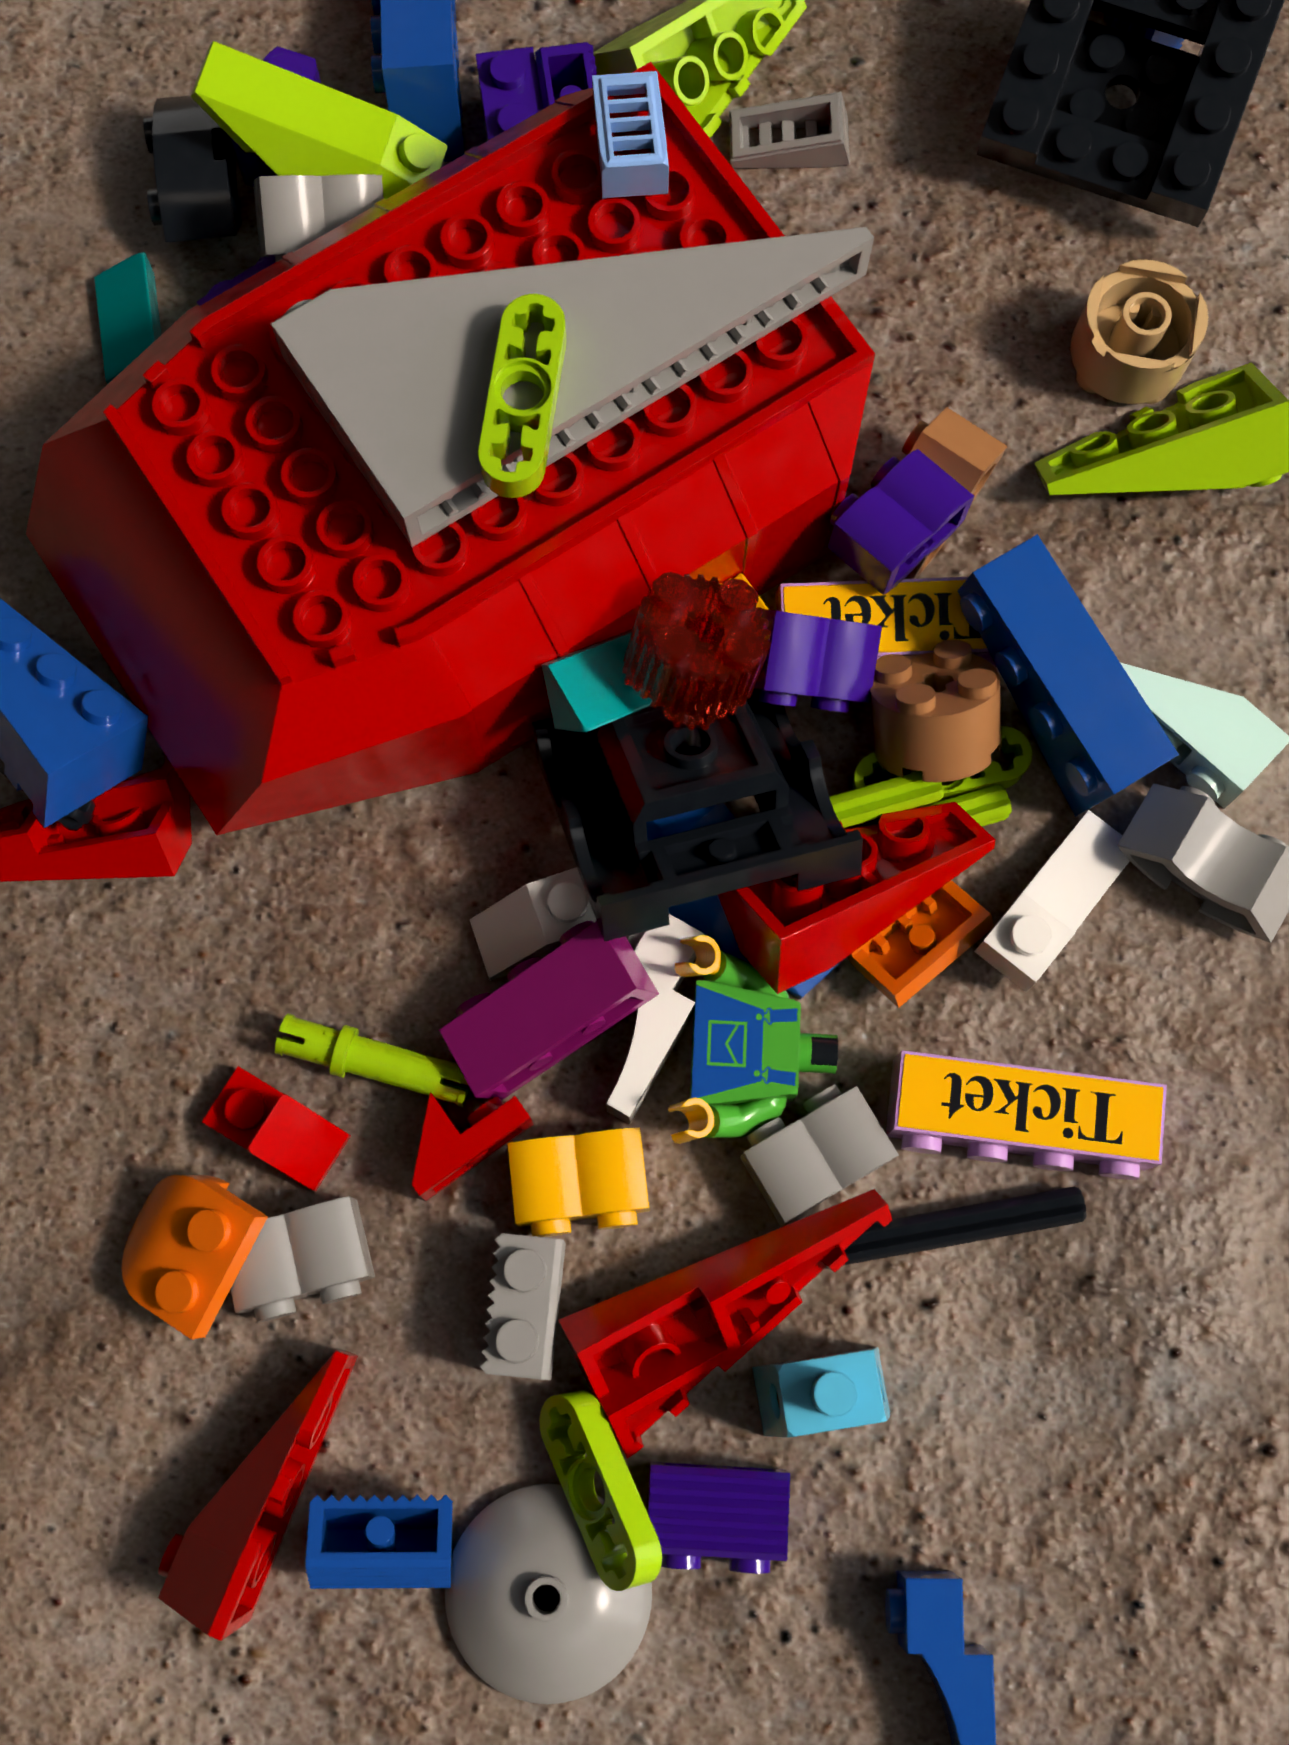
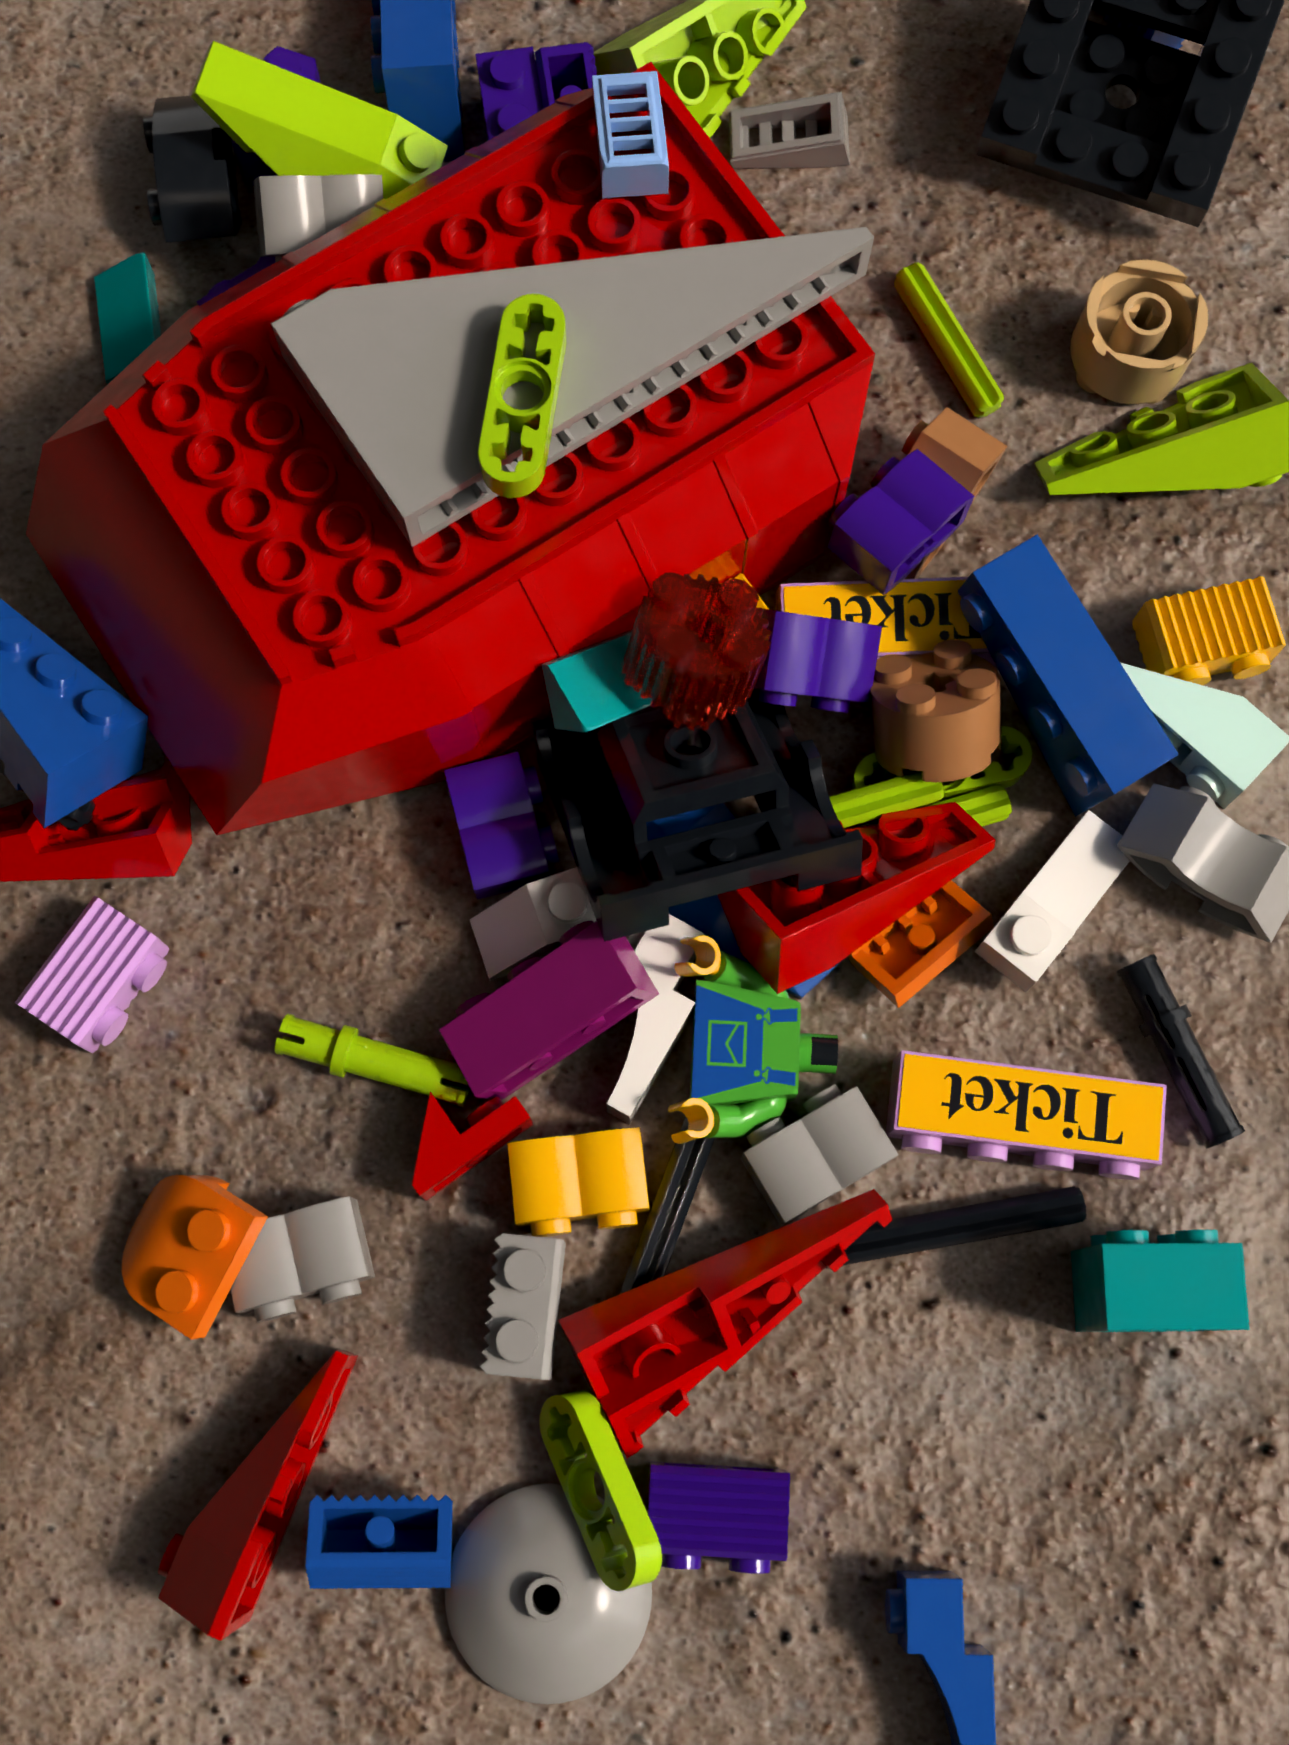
(95, 976): none -> lavender brick
(276, 1128): red slope -> none
(499, 824): none -> dark purple brick
(668, 1211): none -> black axle
(821, 1393): medium azure torso -> none
(948, 340): none -> lime axle
(1161, 1286): none -> teal brick
(1180, 1051): none -> black pin
(1210, 632): none -> yellow brick

